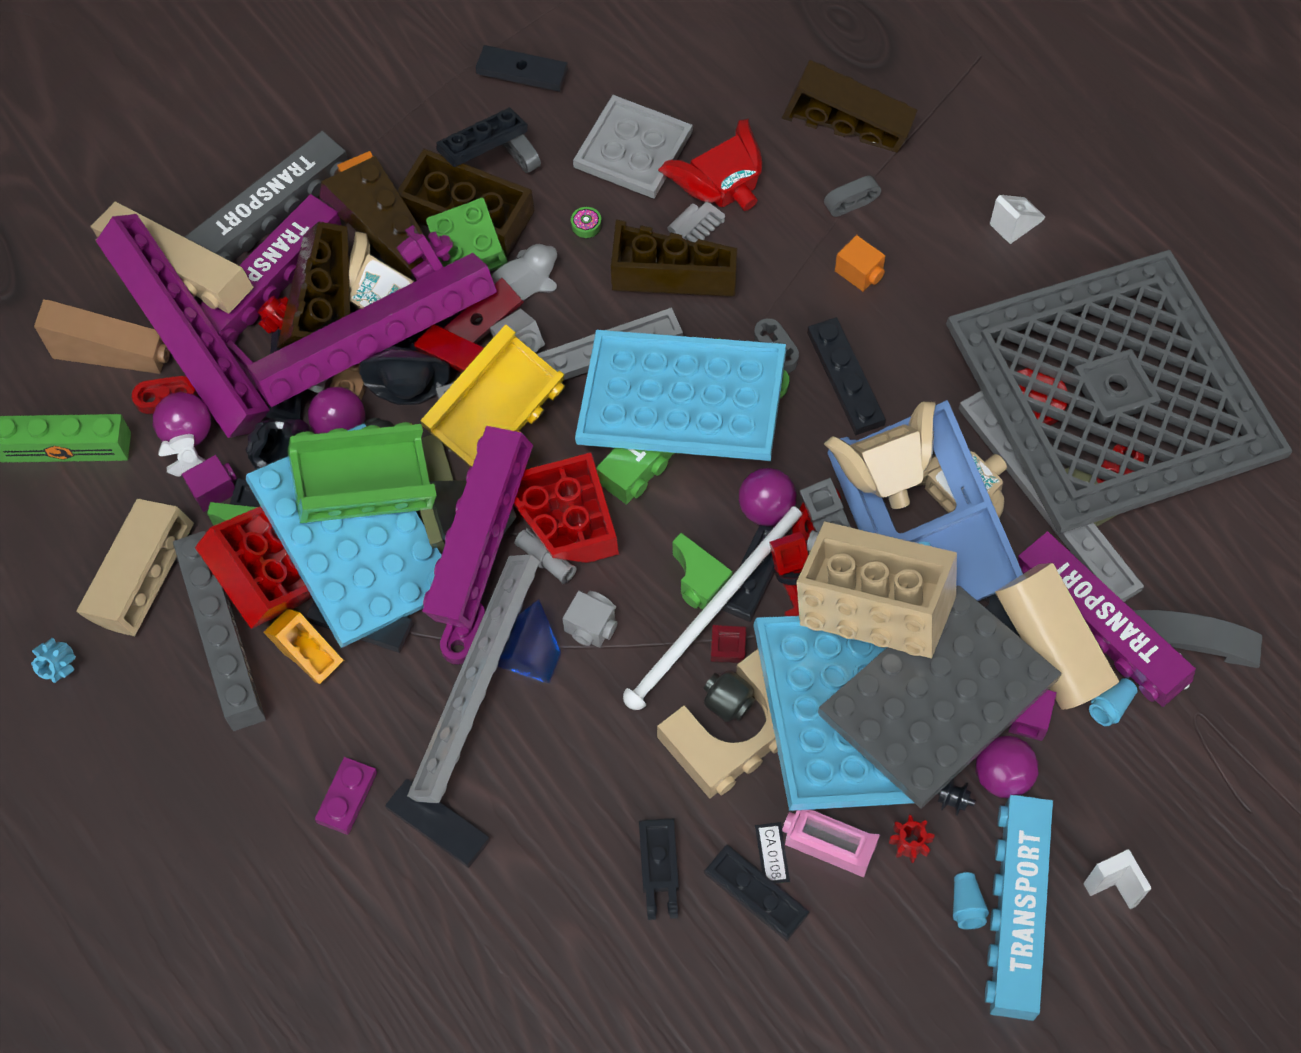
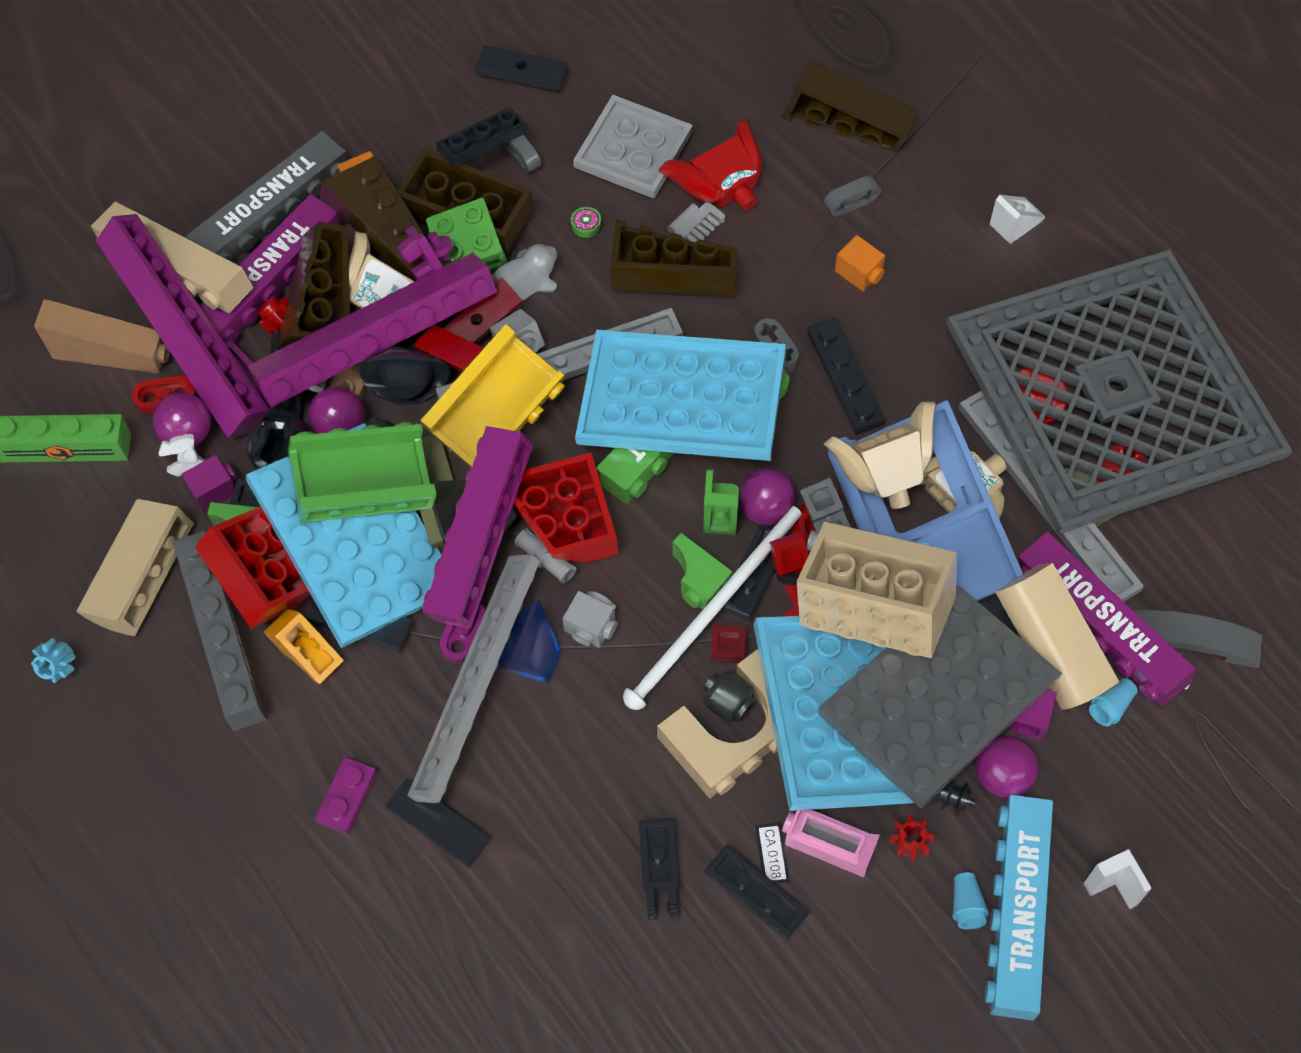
(720, 506): none -> bright green panel

